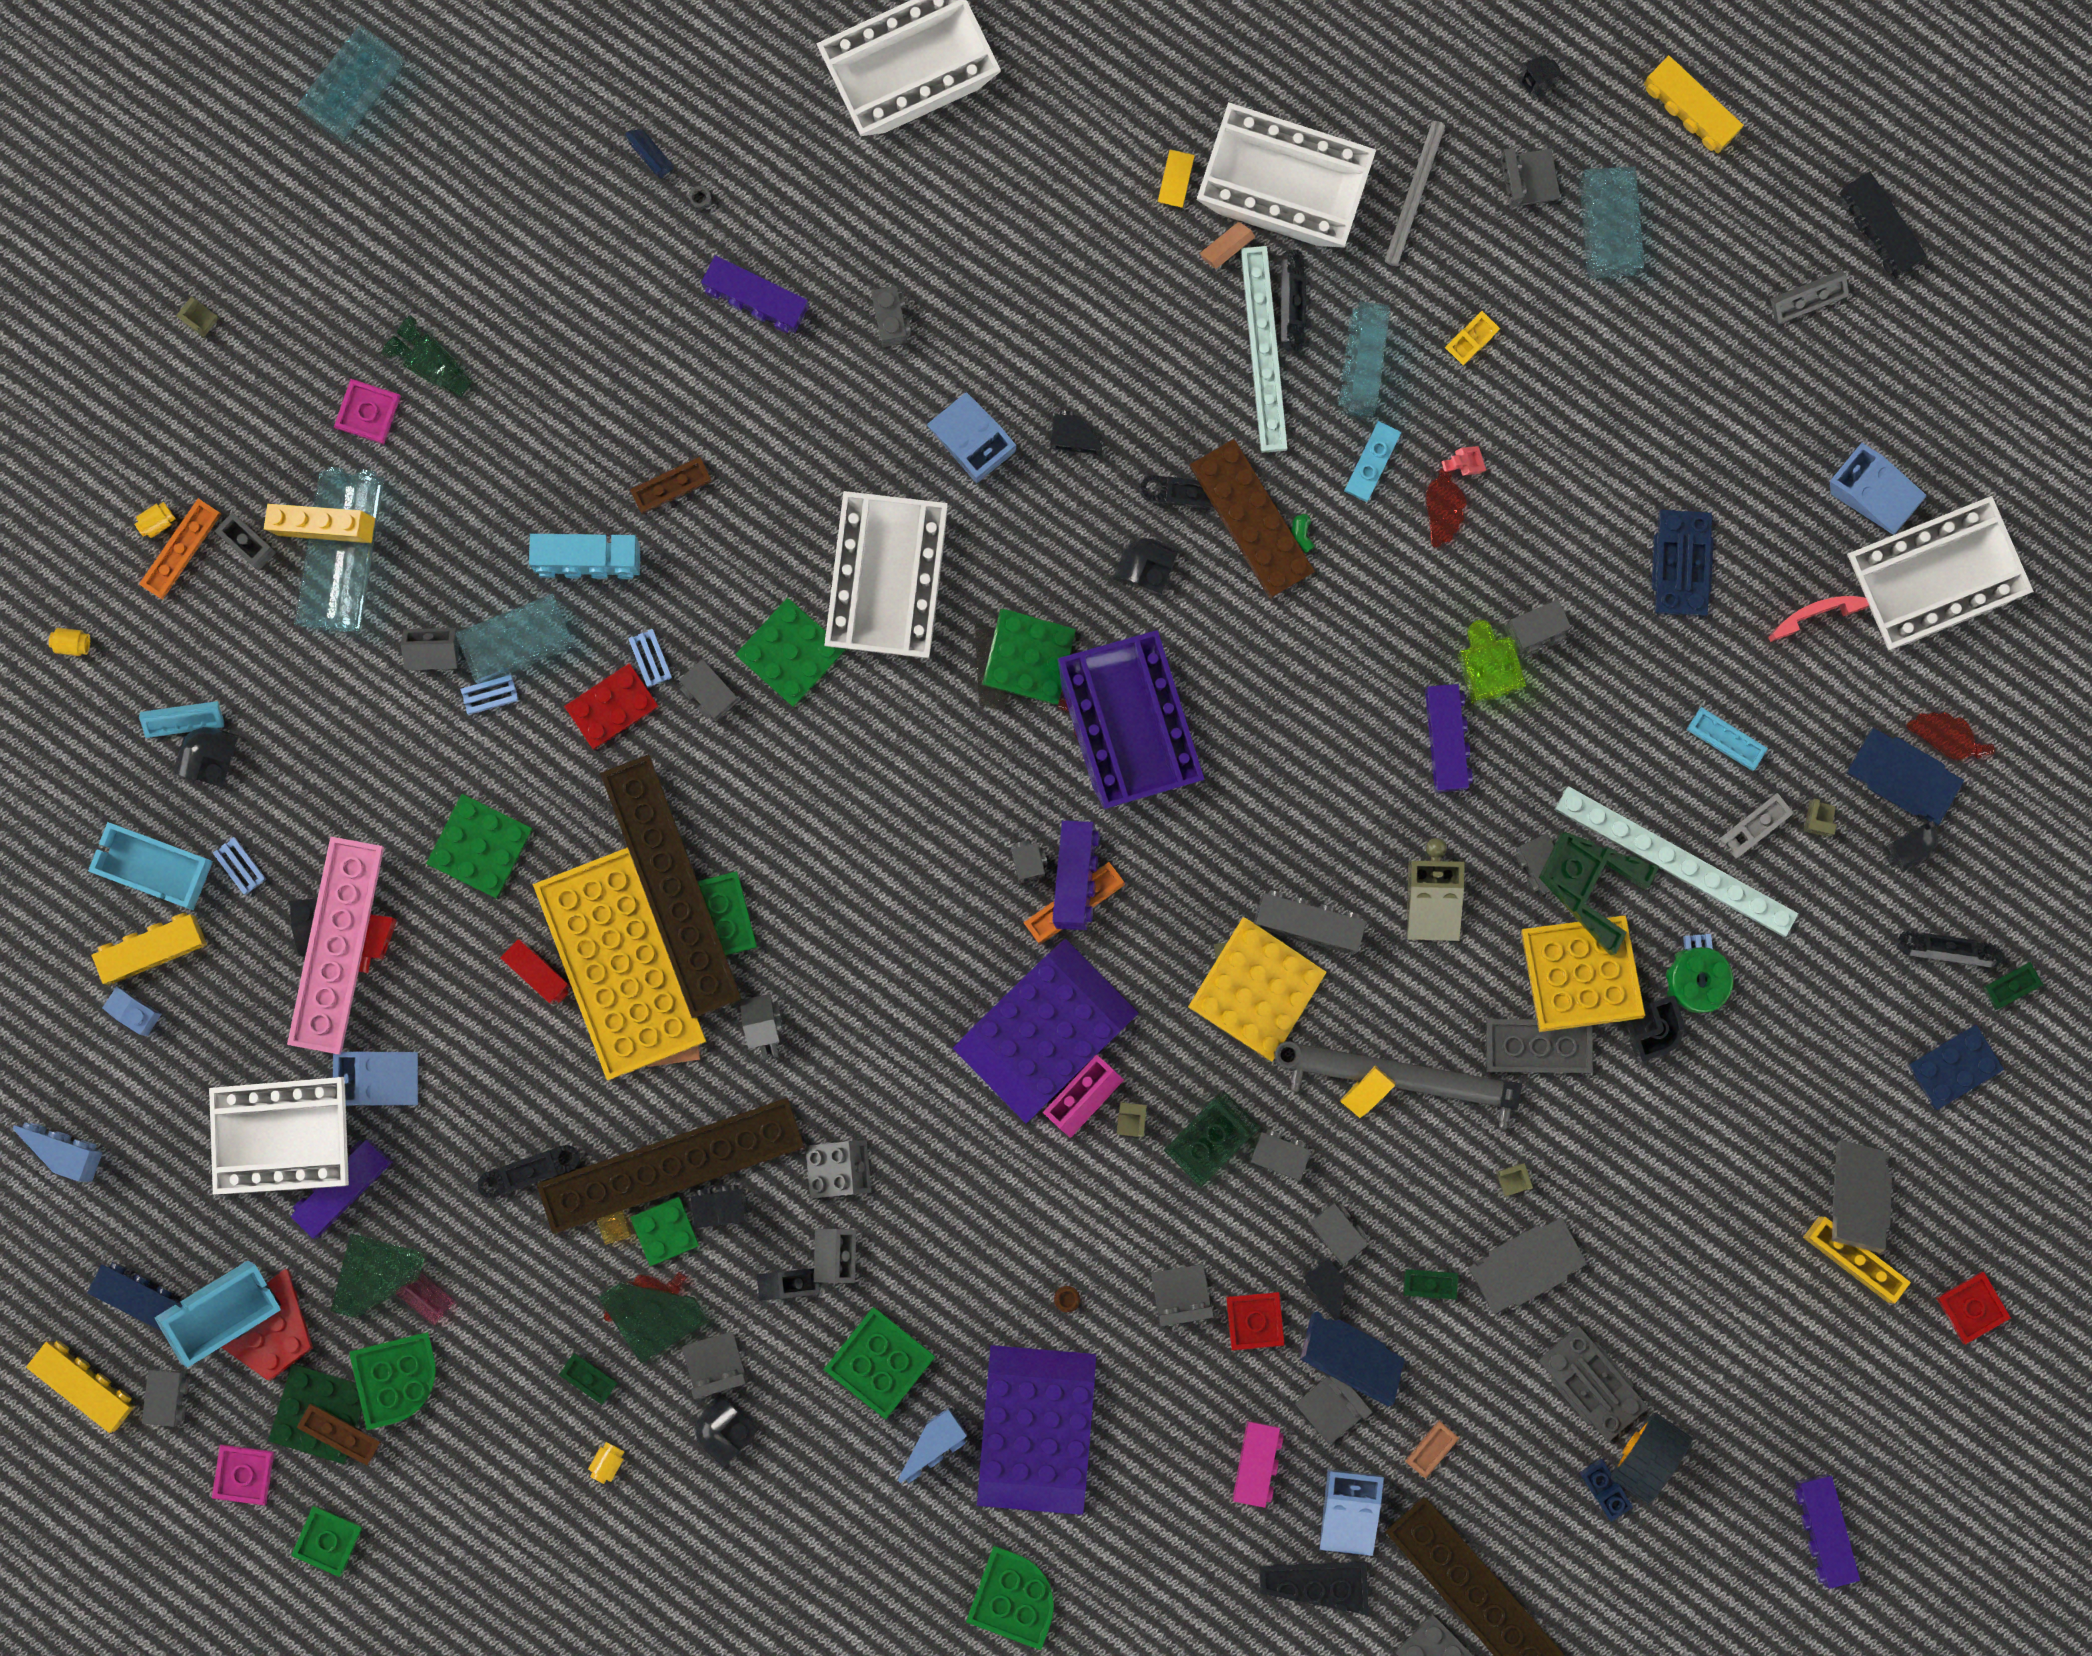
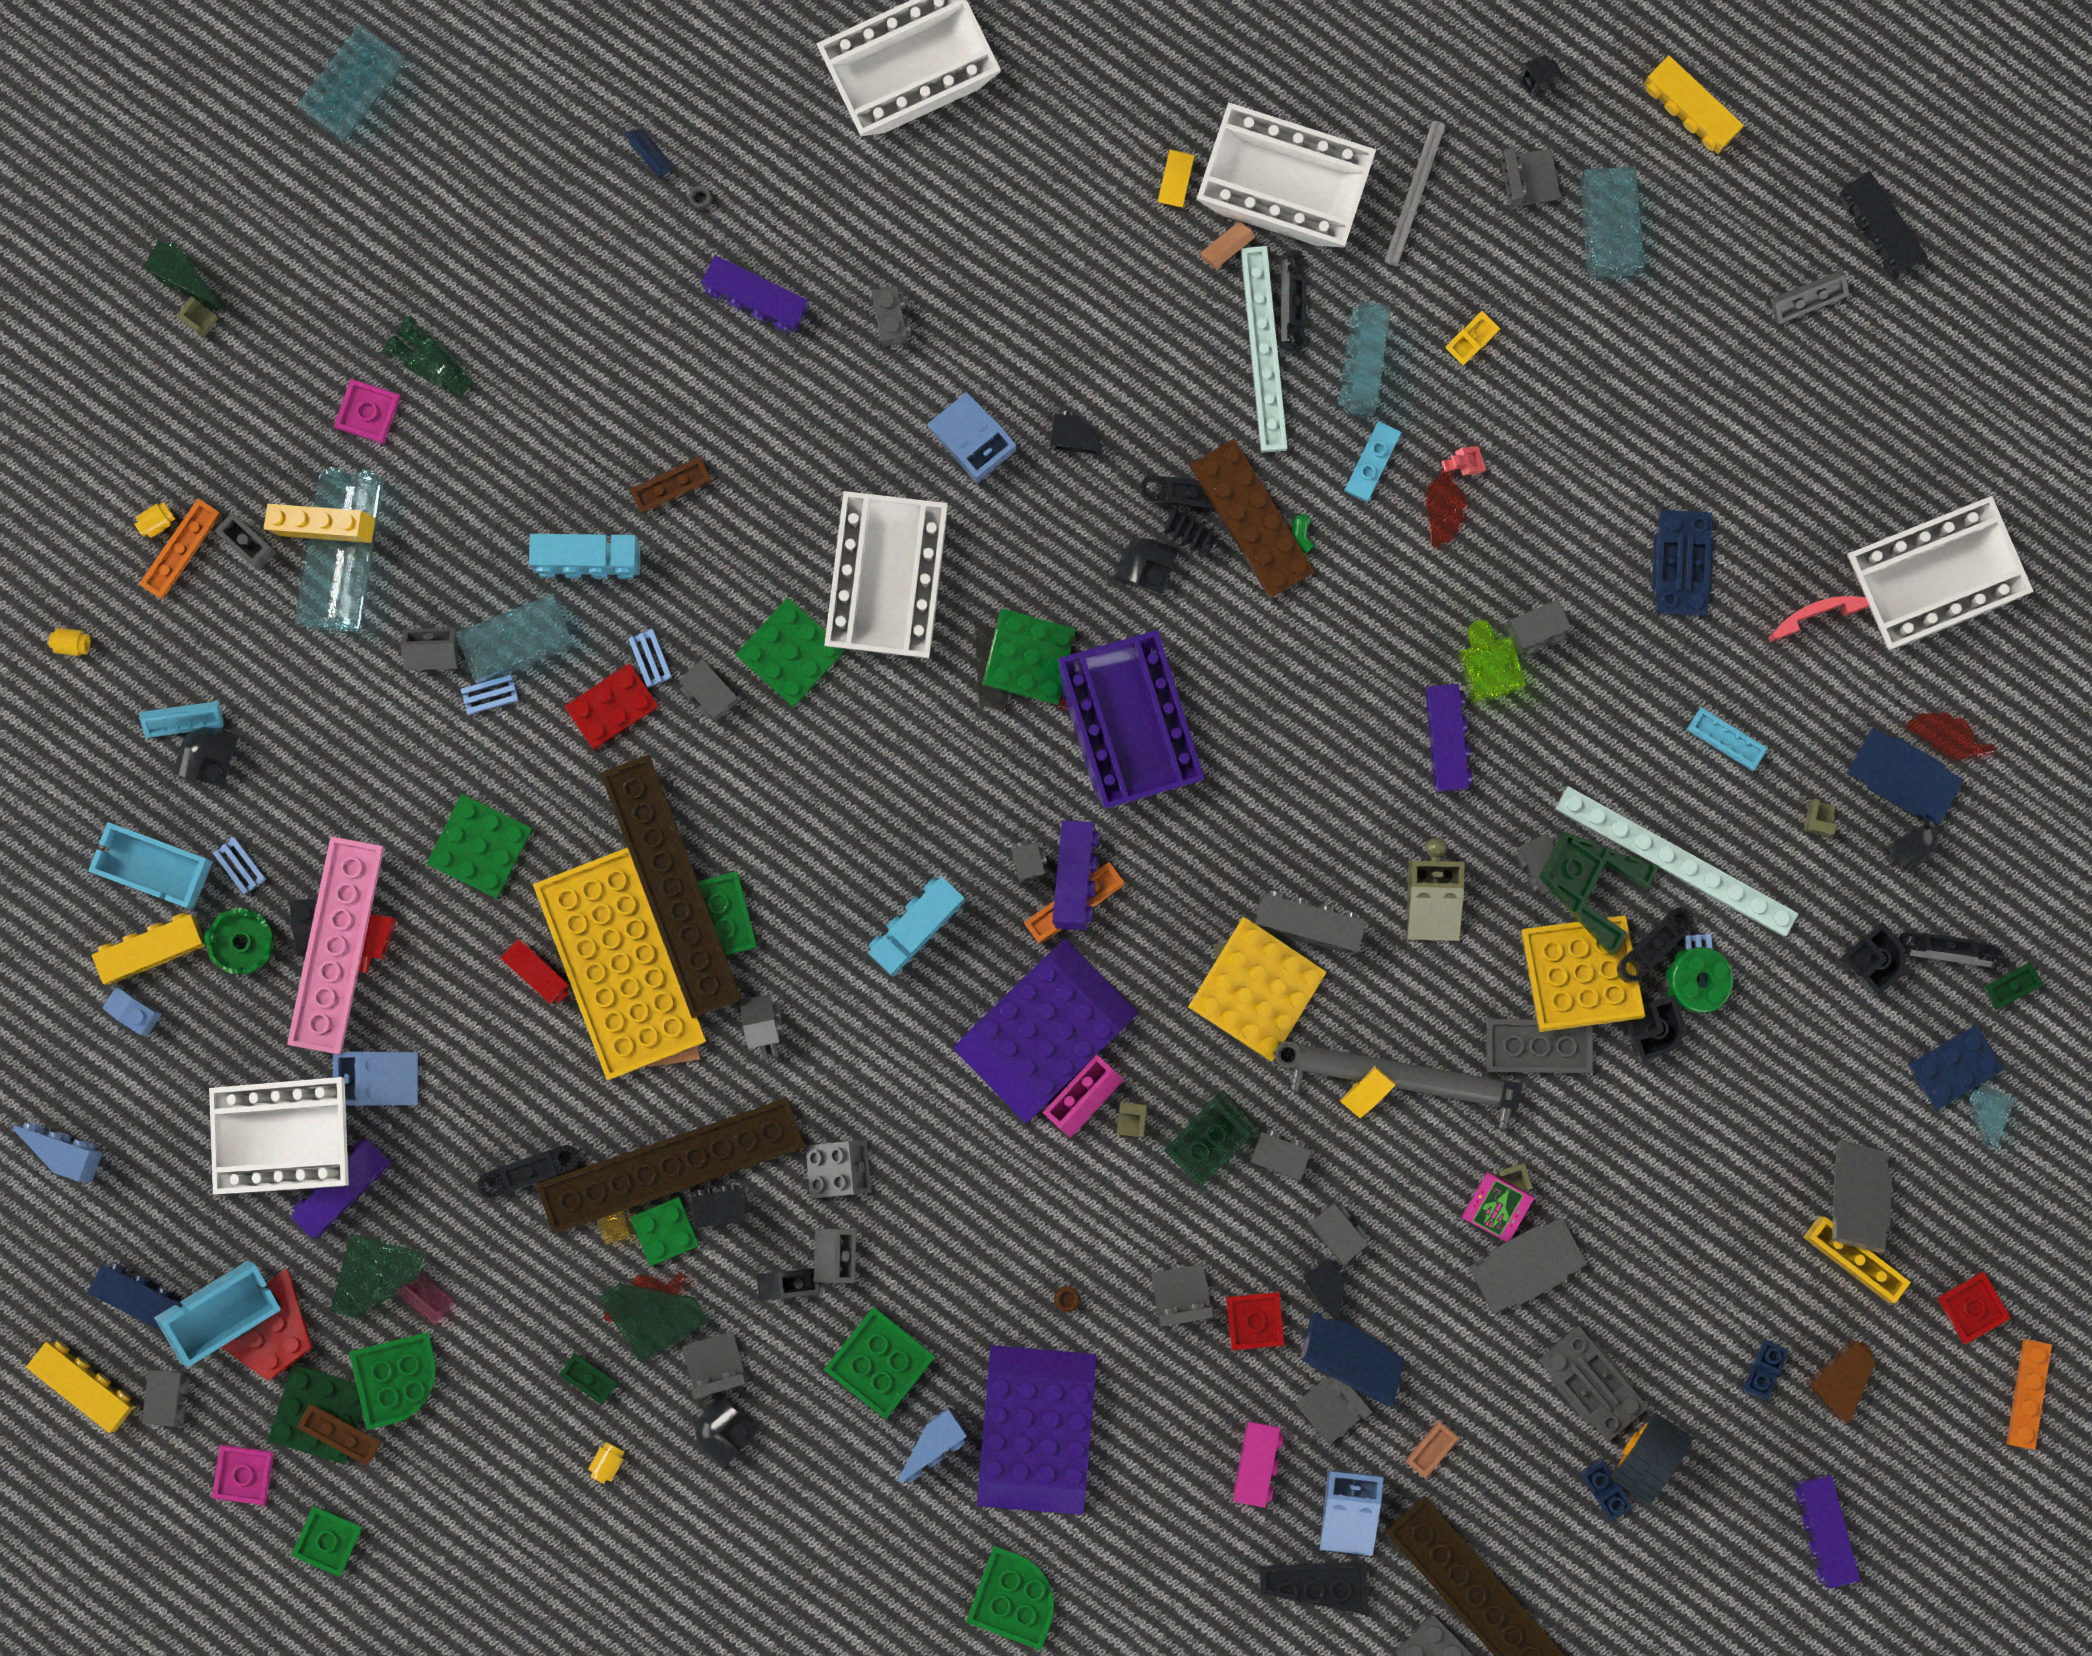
(172, 268): none -> clear green slope
(221, 941): none -> green plate
(916, 926): none -> medium azure piece
(1190, 532): none -> black piece
(1430, 1284): dark green plate -> none
(1498, 1206): none -> tile
(1655, 945): none -> black plate
(1757, 825): light grey plate -> none
(1764, 1370): none -> dark blue slope
(1843, 1379): none -> reddish brown slope
(1876, 489): medium blue slope -> none
(1876, 959): none -> black brick
(1990, 1113): none -> clear light blue slope
(2029, 1394): none -> orange plate

